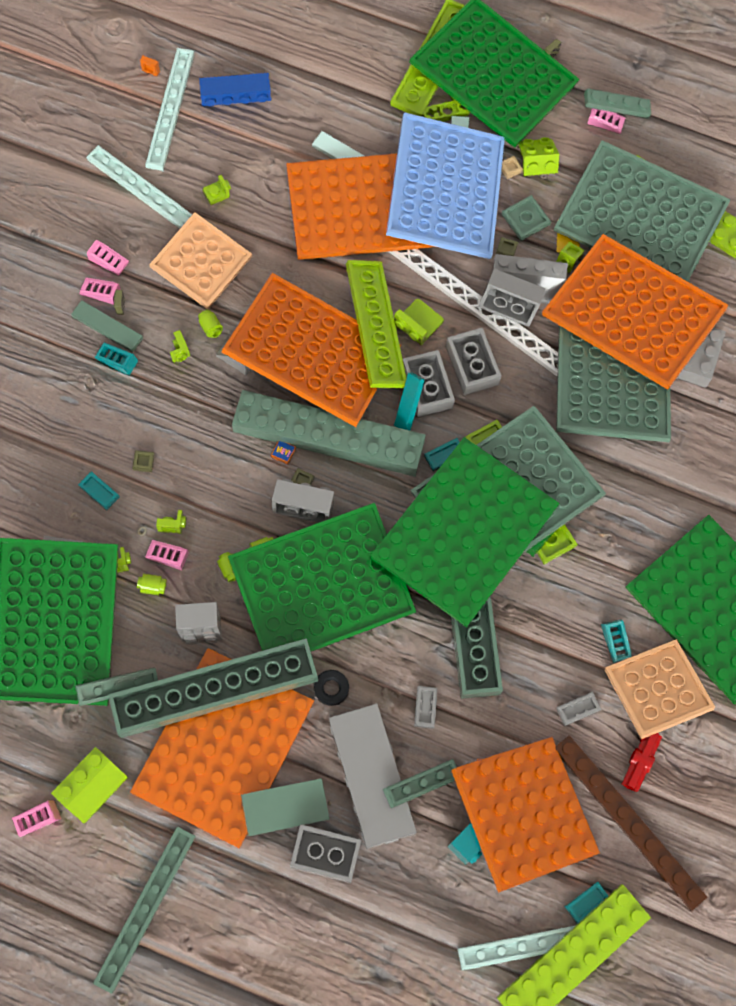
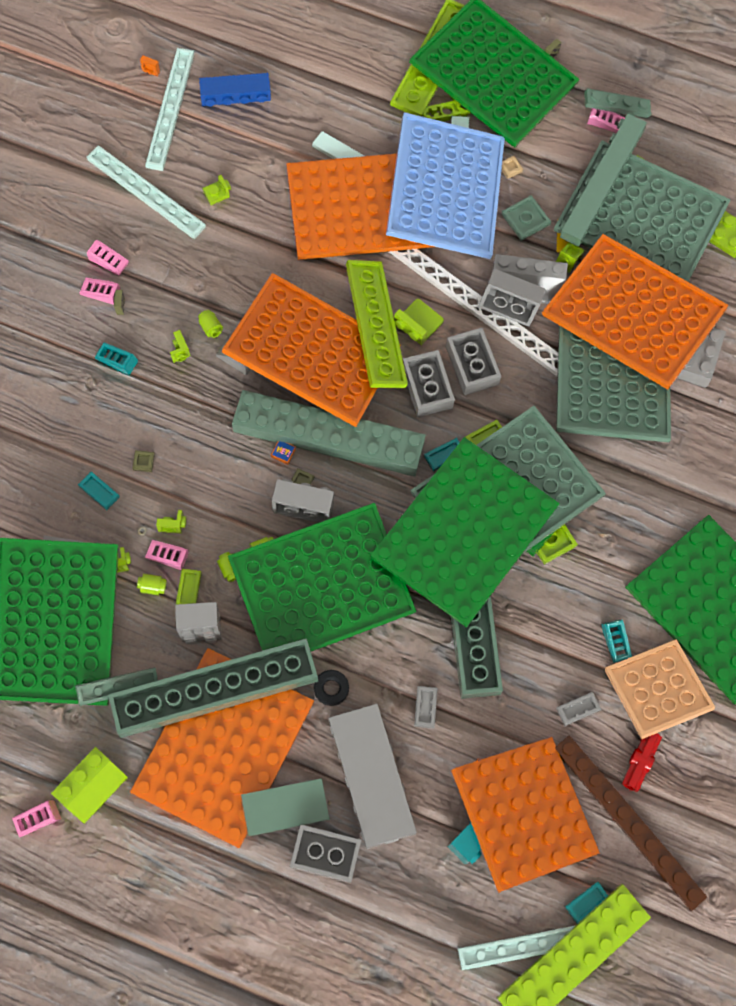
(107, 326): sand green tile -> none
(144, 910): sand green plate -> none
(188, 586): none -> lime tile
(201, 260): light nougat plate -> none
(409, 401): teal tile -> none
(420, 784): sand green tile -> none
(507, 247): olive tile -> none
(539, 156): lime bracket -> none
(603, 179): none -> sand green brick

